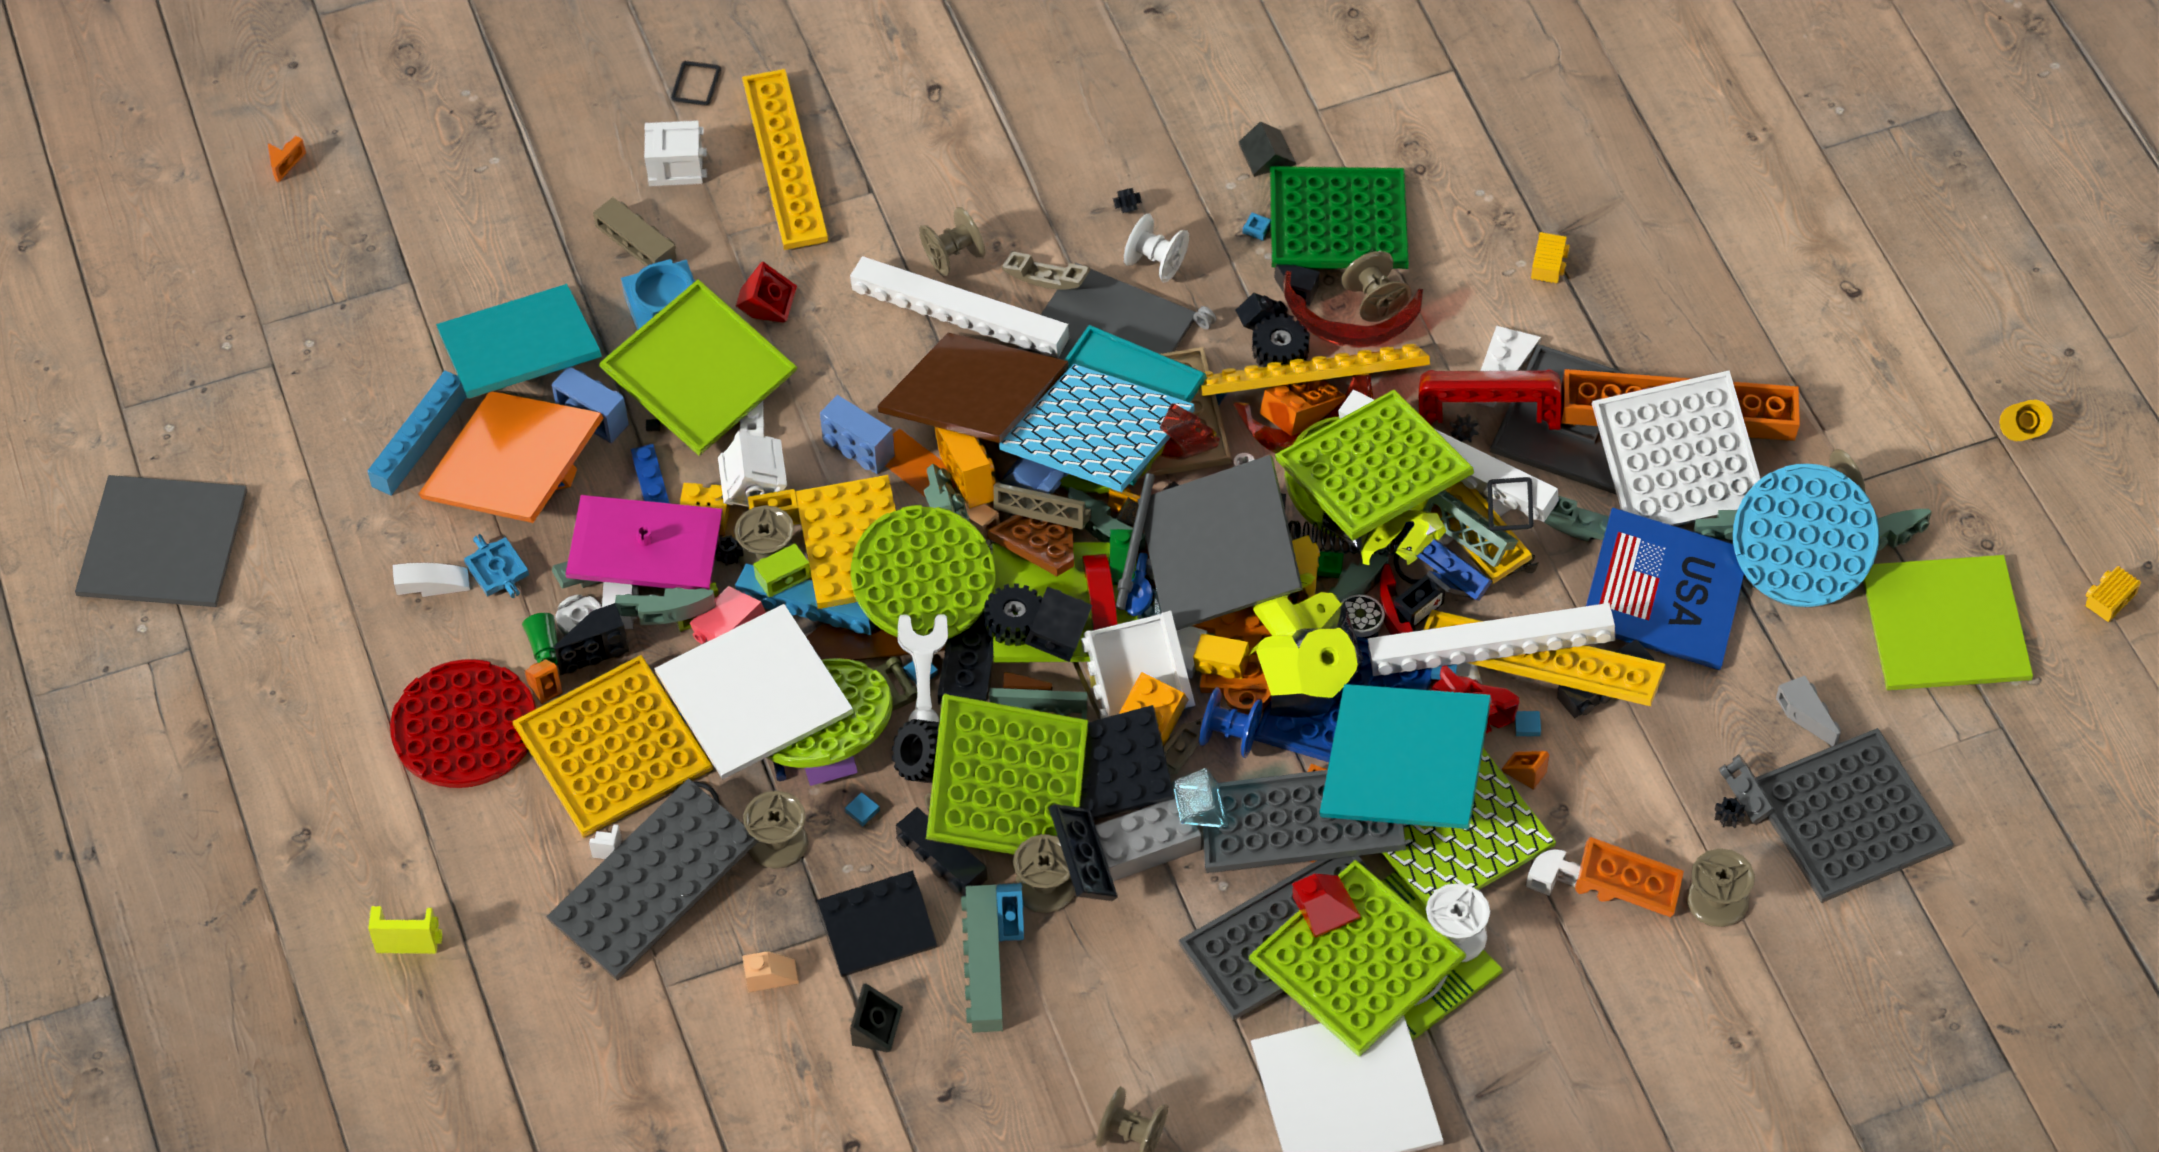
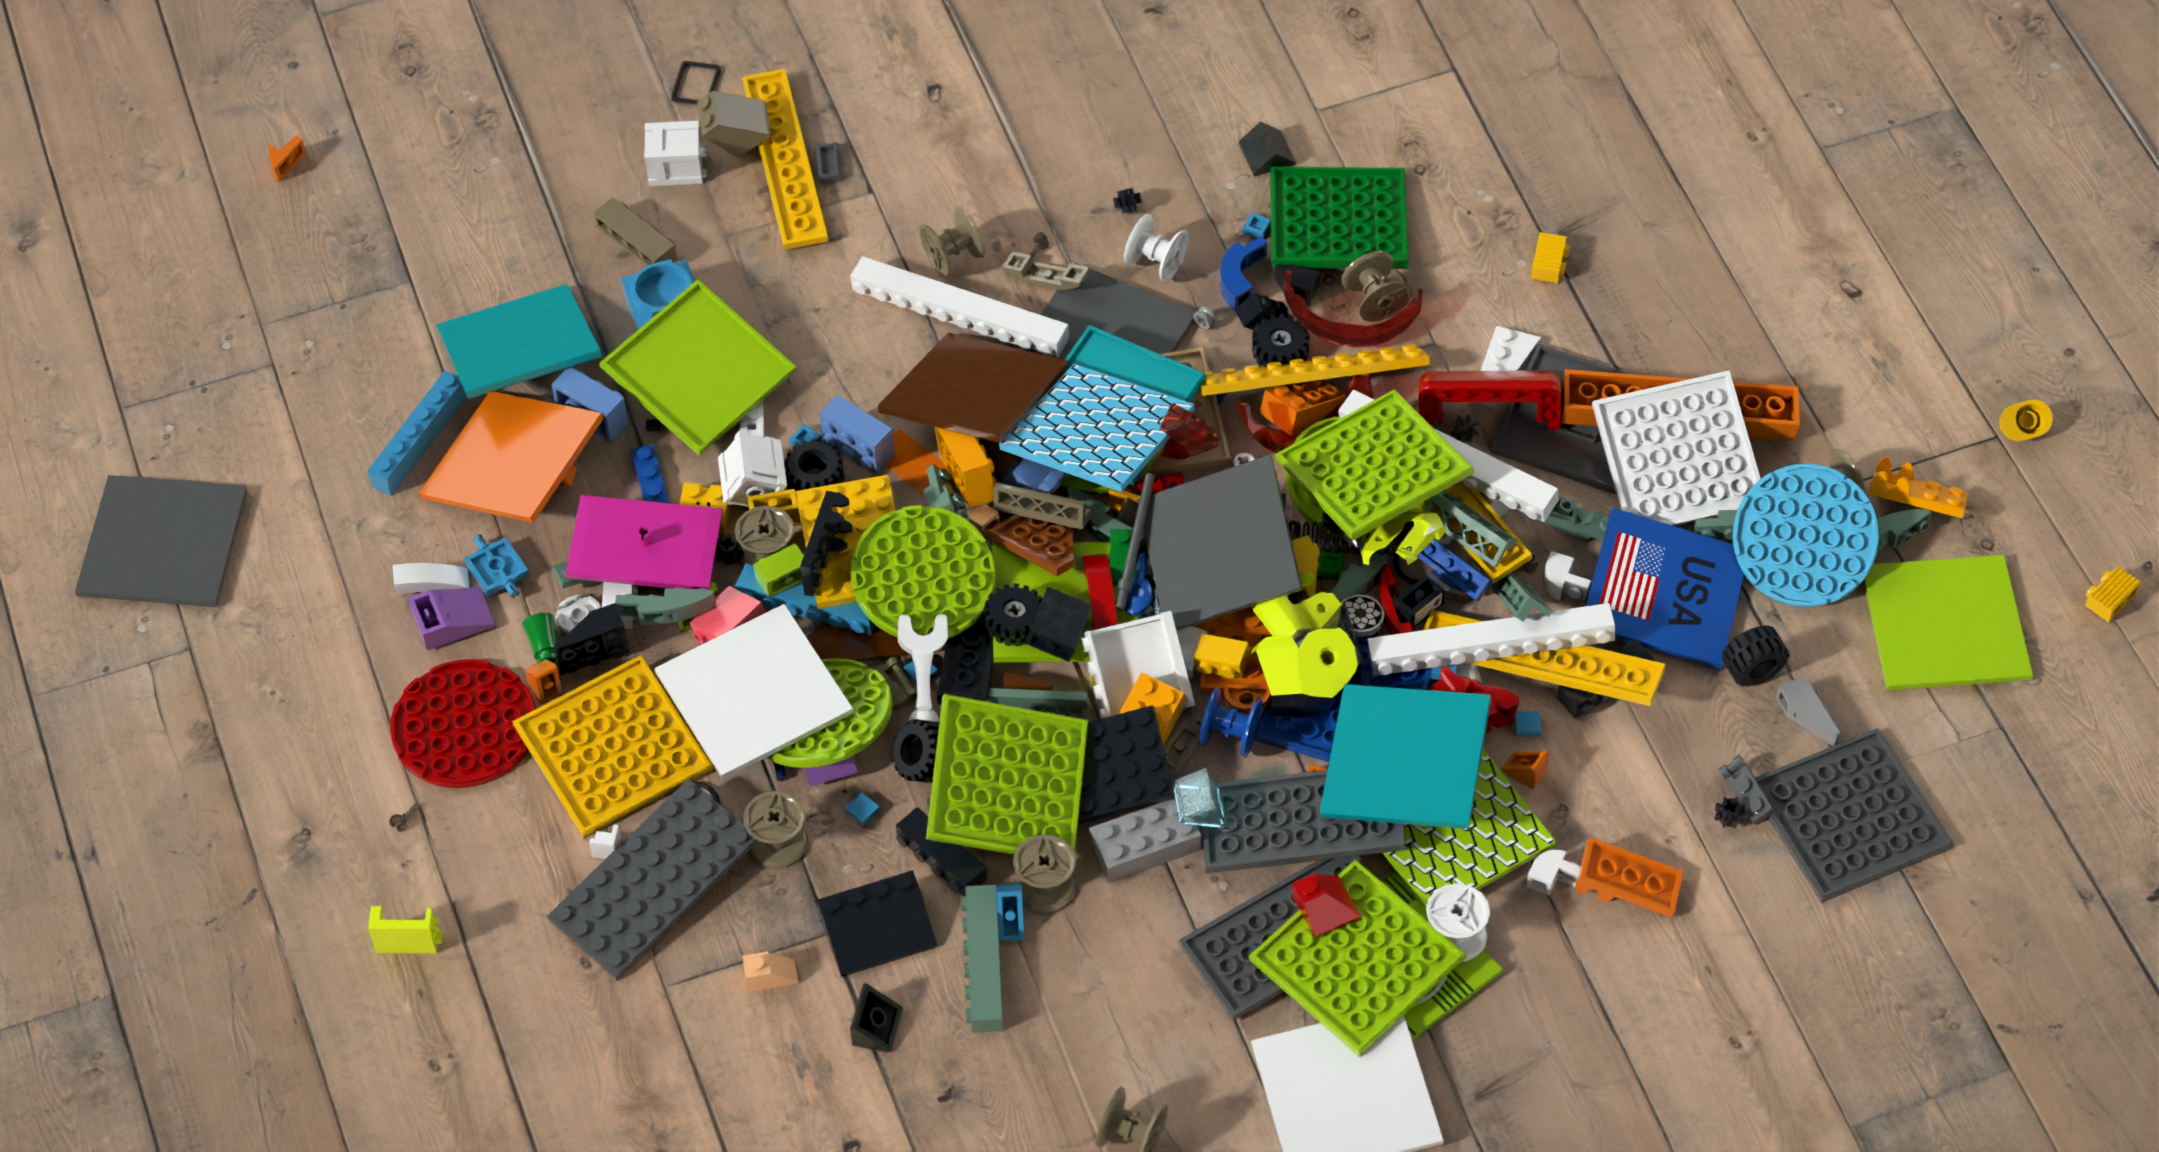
(403, 818): none -> clear smoke hand
(450, 615): none -> medium lavender slope
(733, 121): none -> dark tan slope
(766, 295): red slope -> none
(802, 434): none -> dark azure tile
(811, 456): none -> black tyre
(823, 540): none -> black hinge
(828, 163): none -> dark grey tile
(1041, 242): none -> clear smoke hand
(1083, 852): black tile -> none
(1161, 482): none -> red axle
(1233, 284): none -> blue arch
(1519, 597): none -> sand green fence
(1530, 504): black piece -> none
(1560, 581): none -> white brick
(1720, 887): dark tan piece -> none
(1755, 655): none -> black tyre
(1914, 492): none -> light orange hinge

